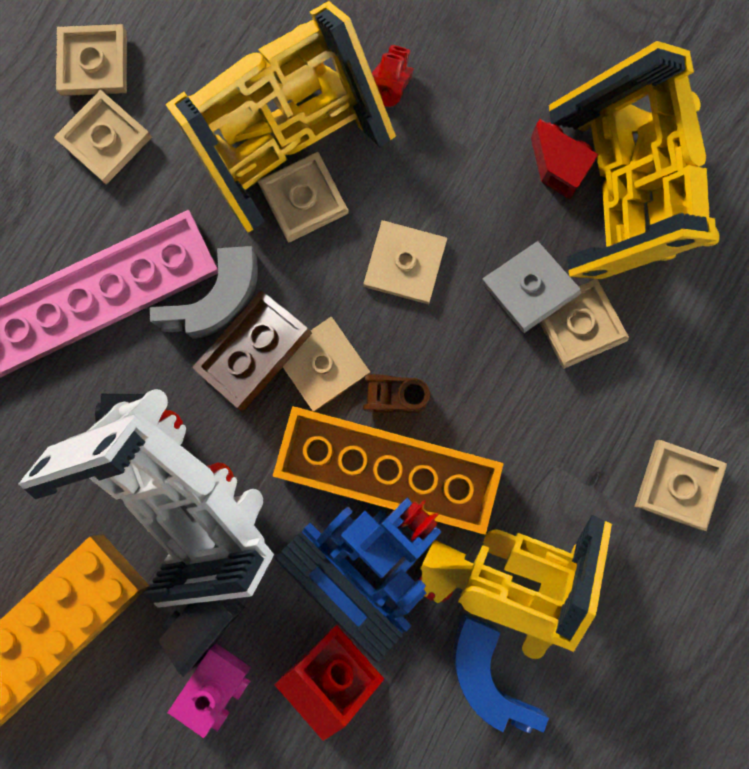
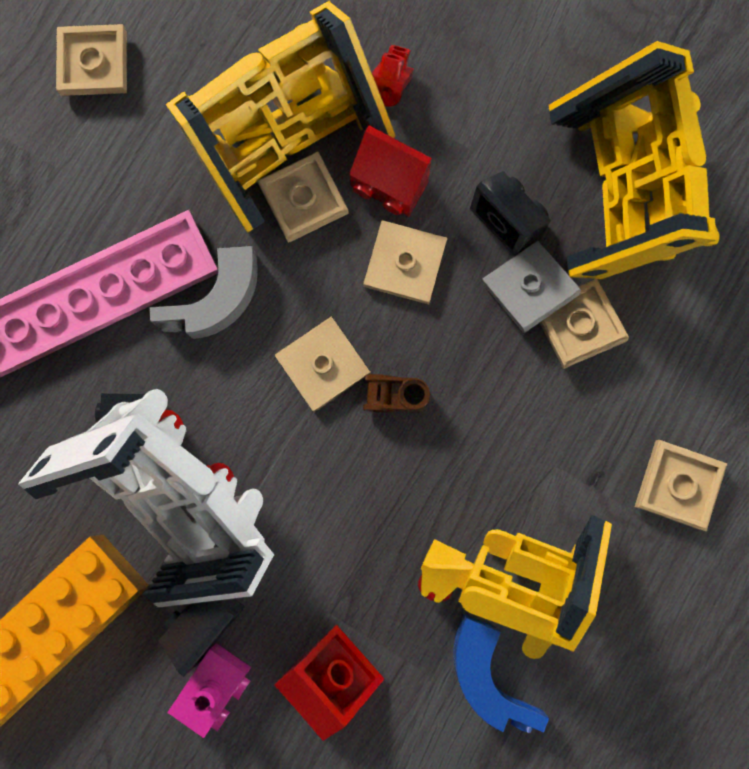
(103, 137): tan plate -> none
(252, 350): plate -> none
(364, 613): blue container -> none
(387, 469): light orange brick -> none
(389, 172): none -> red slope
(509, 212): none -> black slope
(560, 158): red slope -> none

